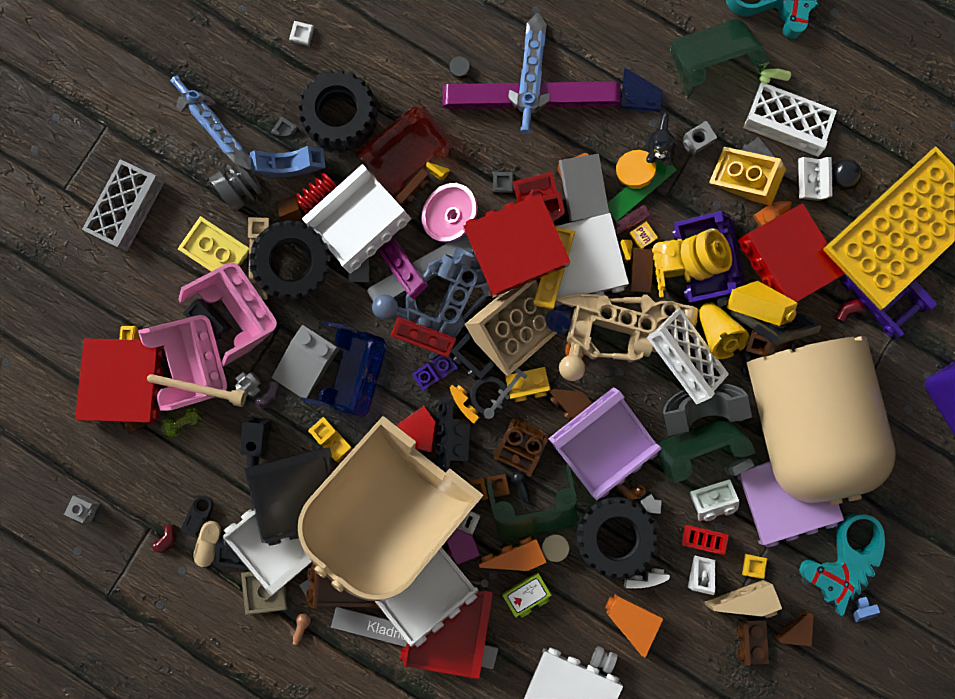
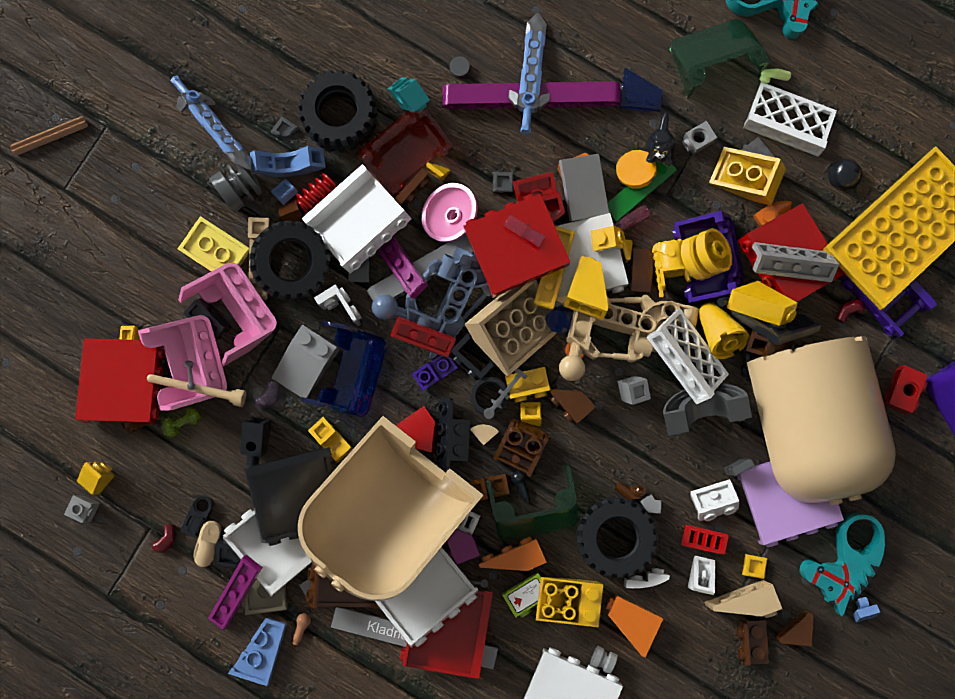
(48, 135): none -> medium nougat axle
(95, 476): none -> yellow slope
(135, 216): light grey fence -> none
(189, 364): none -> dark grey hinge
(235, 592): none -> magenta tile
(248, 383): light grey gear -> none
(261, 654): none -> medium blue wing
(284, 191): none -> medium blue tile
(301, 33): white tile -> none
(330, 298): none -> white bracket
(409, 94): none -> teal arch
(460, 398): light orange slope -> none
(484, 432): none -> tan tile
(524, 231): none -> clear pink axle
(531, 413): none -> yellow slope
(555, 548): dark tan piece -> none
(569, 601): none -> yellow slope
(588, 289): none -> yellow slope
(605, 444): lavender panel -> none
(607, 238): none -> yellow bracket
(634, 390): none -> light grey brick
(643, 235): tile -> none
(700, 440): clear green windscreen -> none
(794, 262): none -> light grey fence
(815, 178): white bracket -> none
(895, 395): none -> red brick

